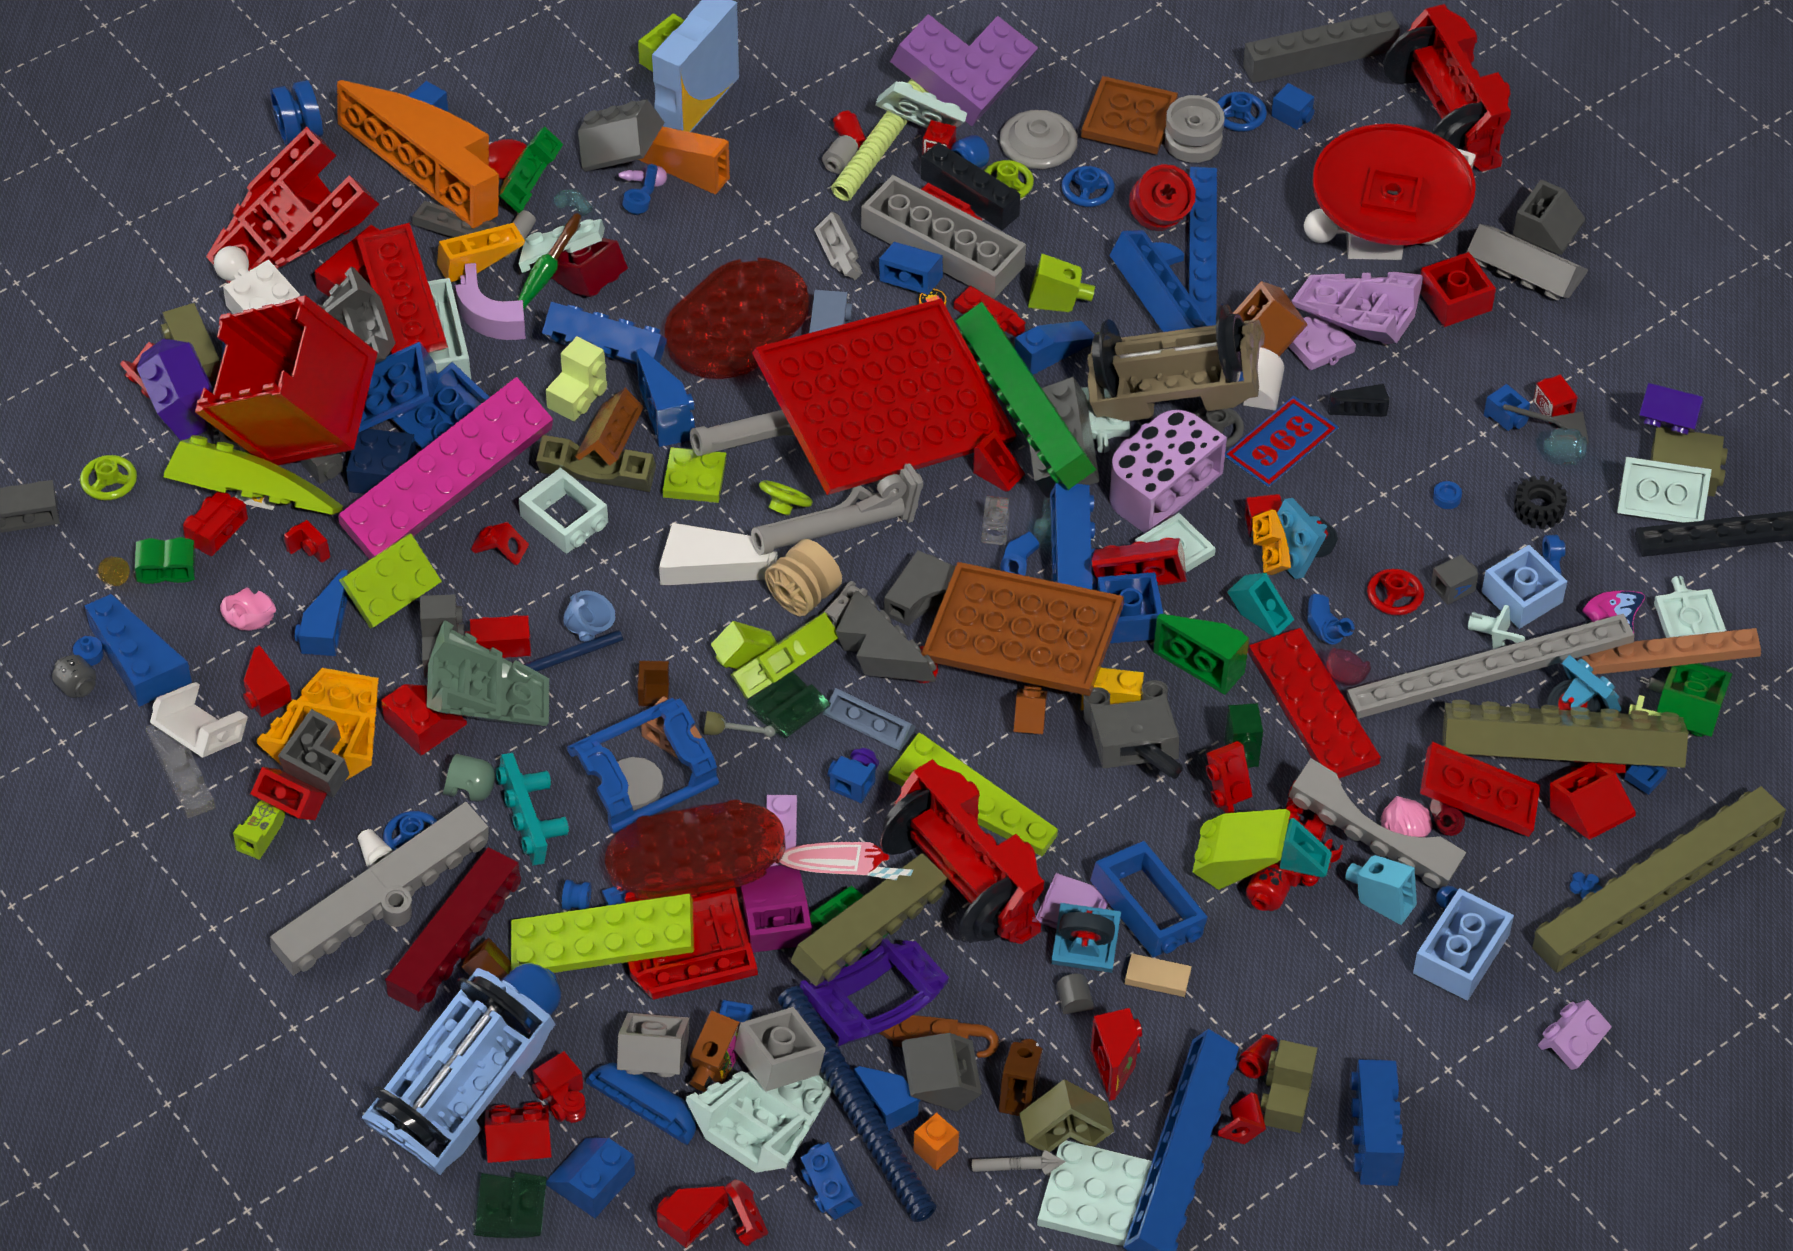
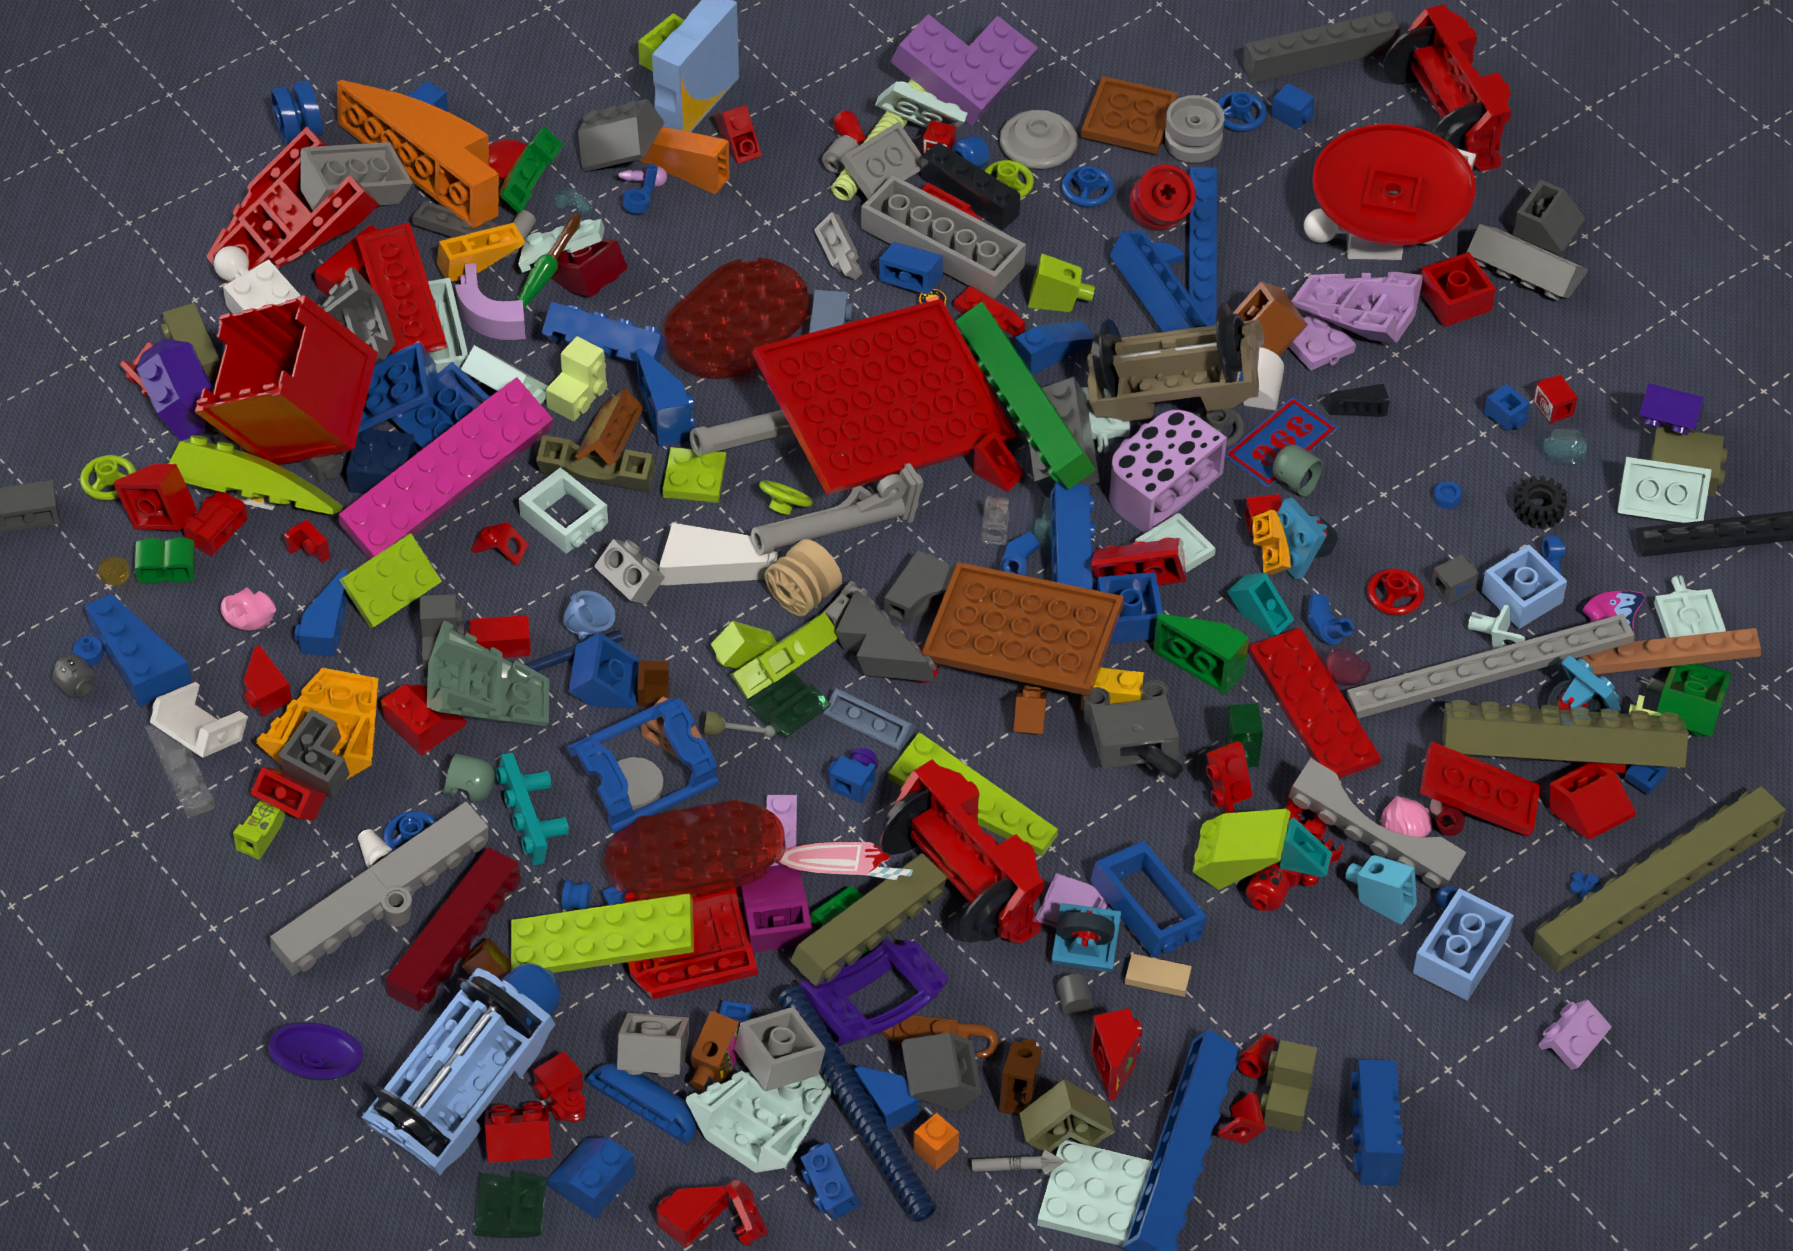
(156, 497): none -> red slope
(315, 1051): none -> dark purple dish
(370, 164): none -> light grey slope
(498, 373): none -> light aqua brick
(604, 673): none -> blue slope
(626, 575): none -> light grey brick
(738, 129): none -> red slope
(882, 157): none -> light grey plate
(1293, 464): none -> sand green helmet
(1566, 421): dark grey piece -> none

